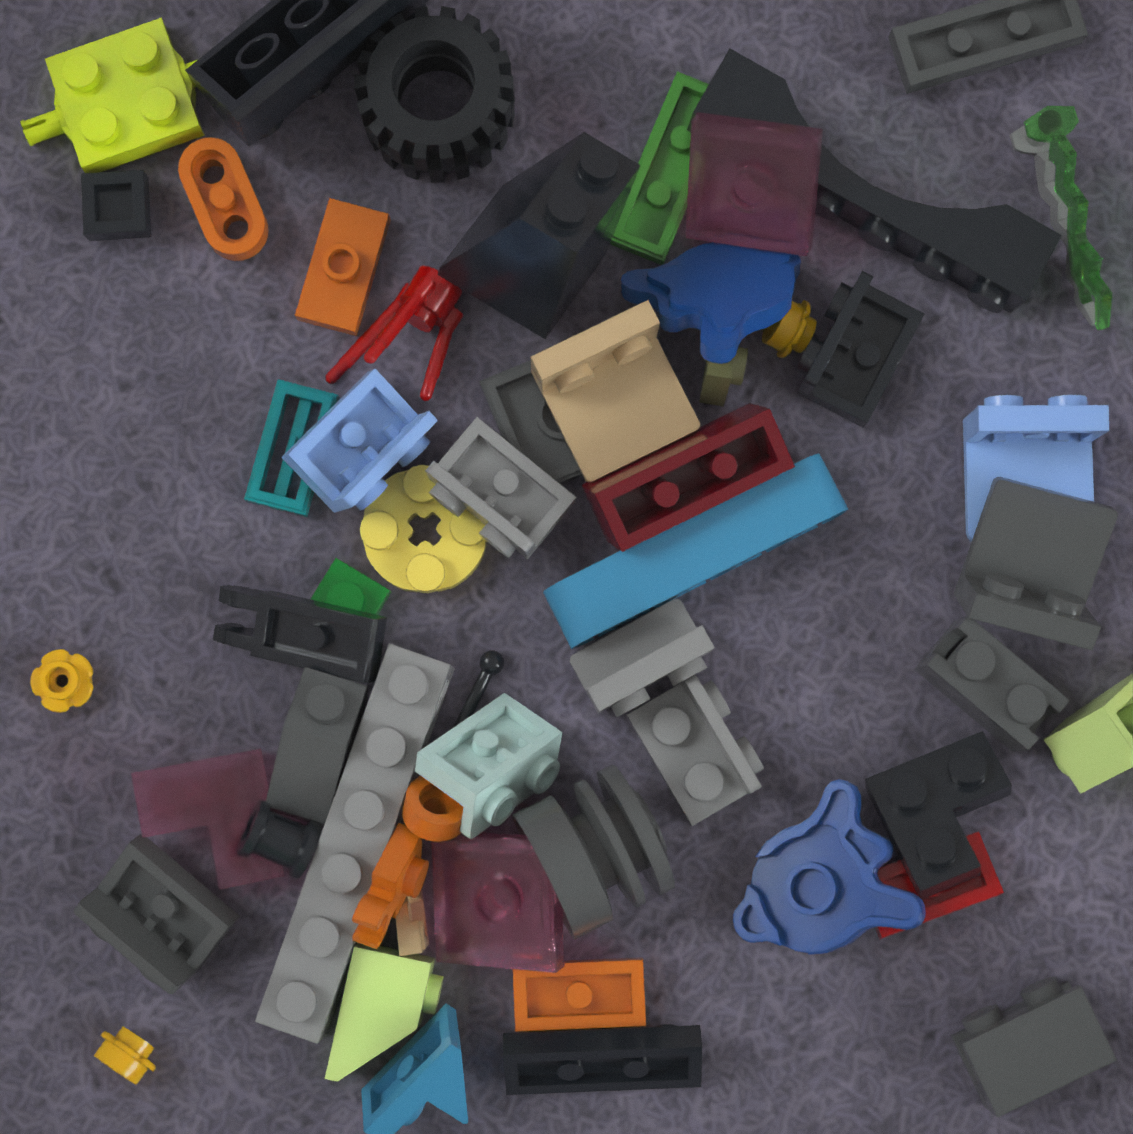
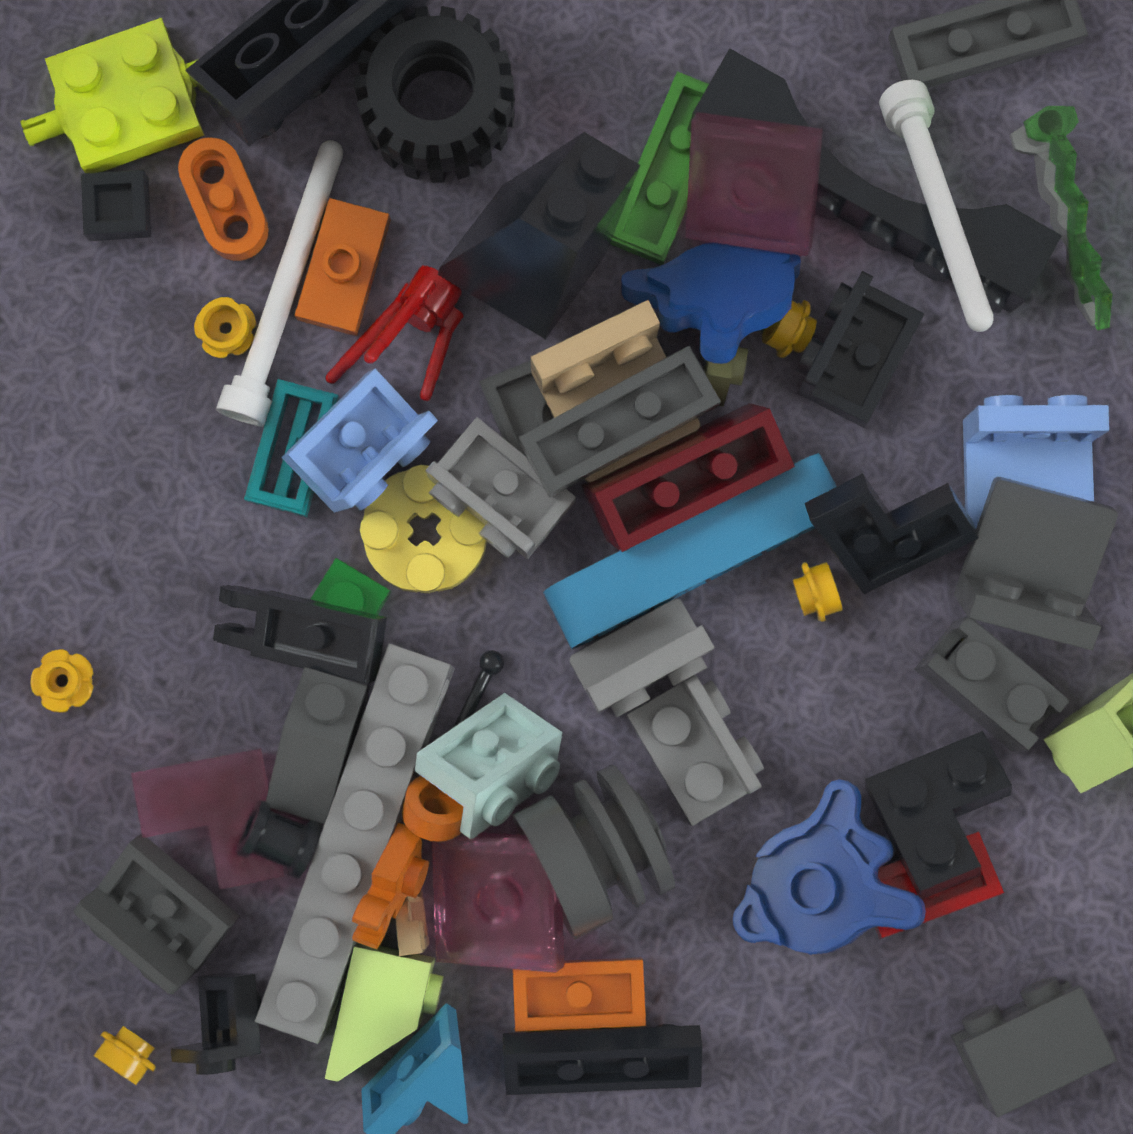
(225, 311): none -> yellow plate
(227, 1023): none -> black bracket
(248, 393): none -> white piece
(619, 421): none -> dark grey plate
(817, 591): none -> yellow plate
(884, 544): none -> black plate
(909, 113): none -> white piece

